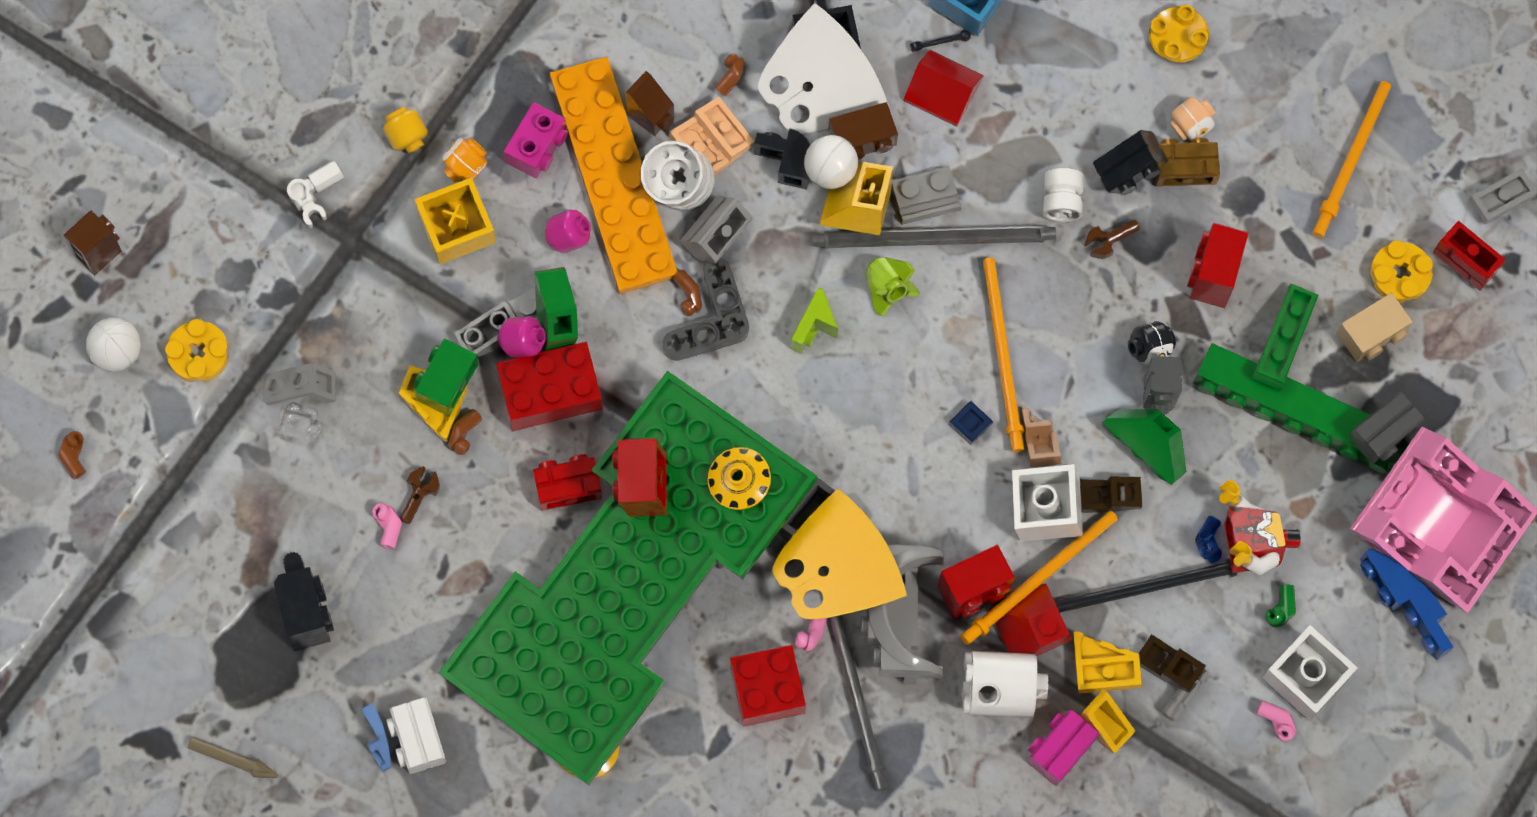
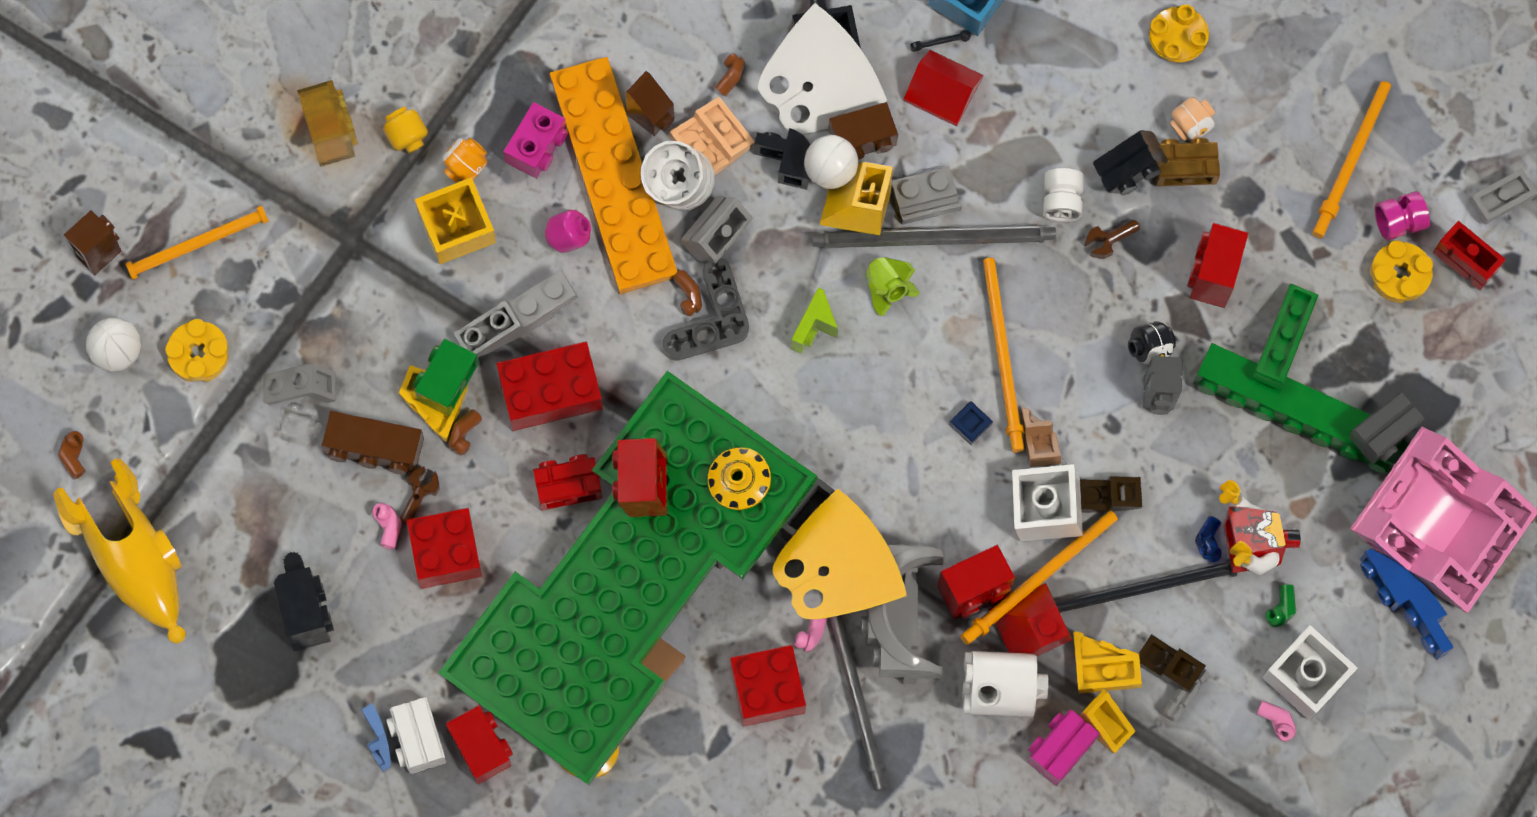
(137, 567): none -> yellow piece
(197, 242): none -> light orange bar
(256, 768): dark tan piece -> none
(301, 190): white bar -> none
(328, 122): none -> clear yellow brick
(372, 443): none -> reddish brown brick
(444, 548): none -> red brick
(479, 745): none -> red brick
(521, 336): dark pink head -> none
(556, 308): green slope -> none
(663, 661): none -> medium nougat slope
(1151, 439): green slope -> none
(1374, 328): tan brick -> none
(1407, 214): none -> dark pink wheel

